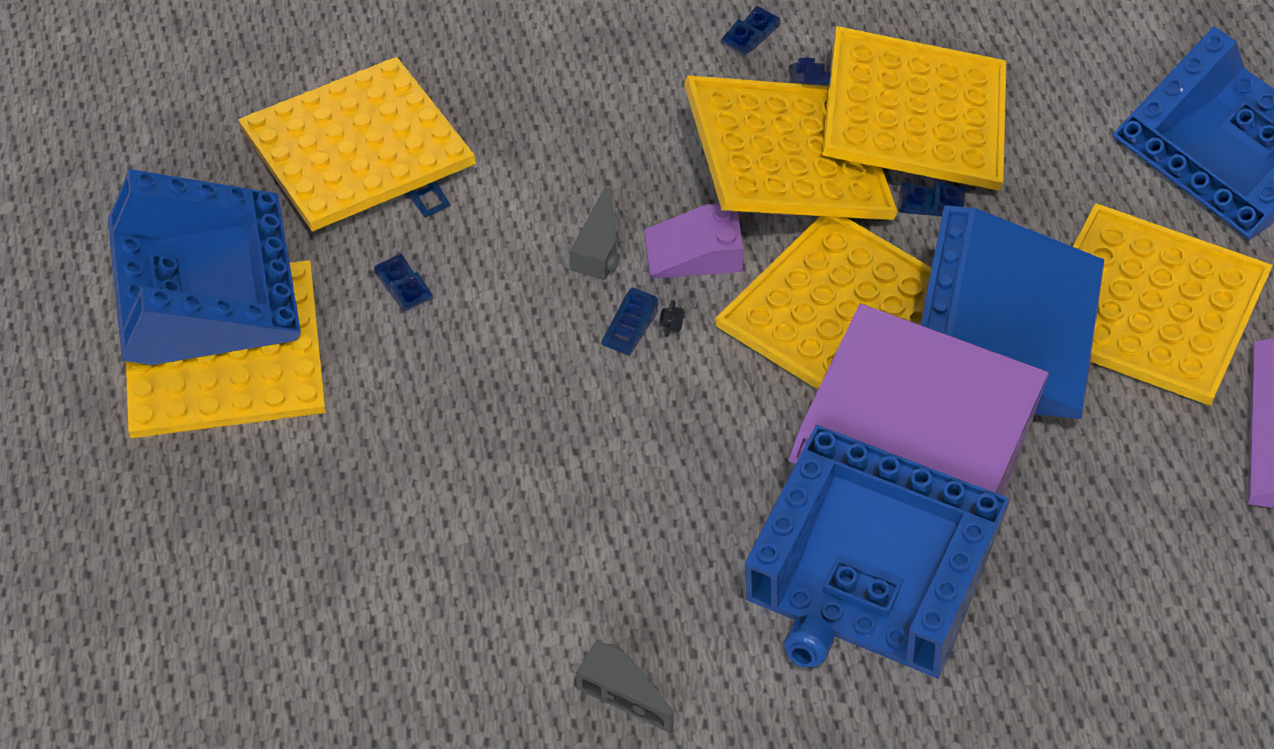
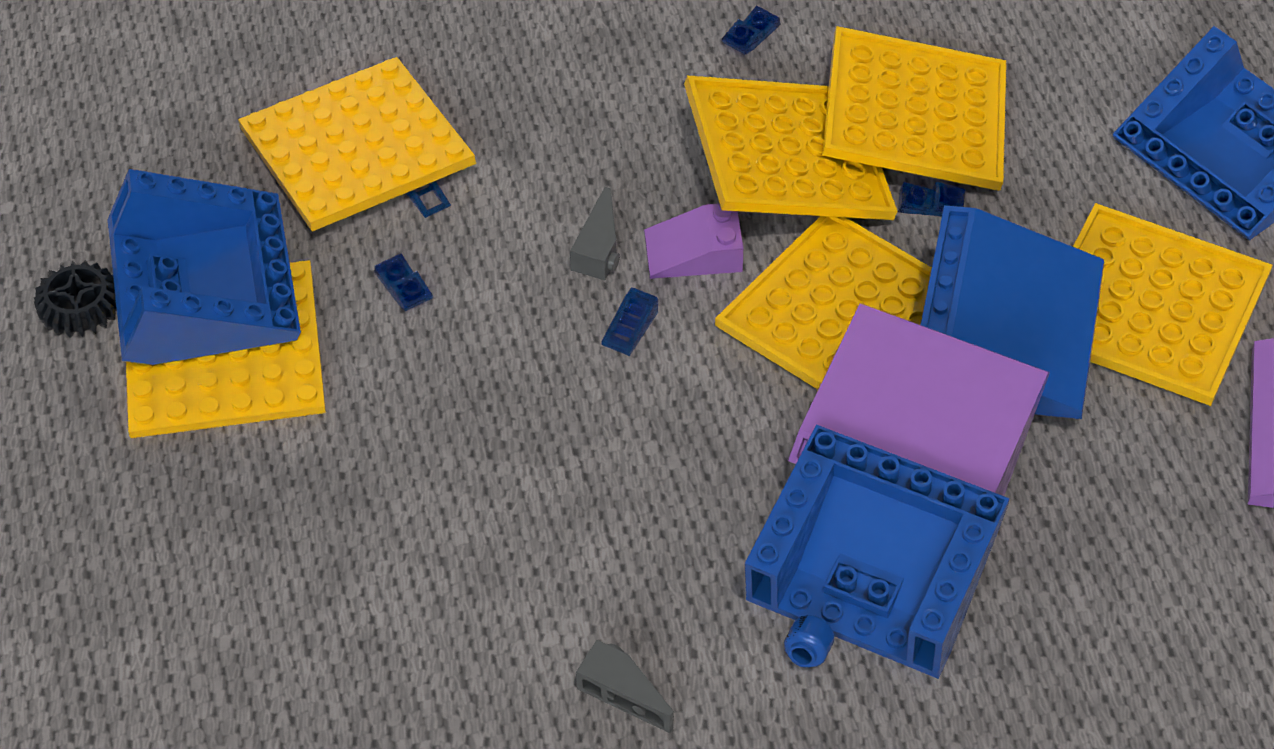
(76, 299): none -> black gear
(671, 318): black plate -> none
(809, 72): clear blue slope -> none

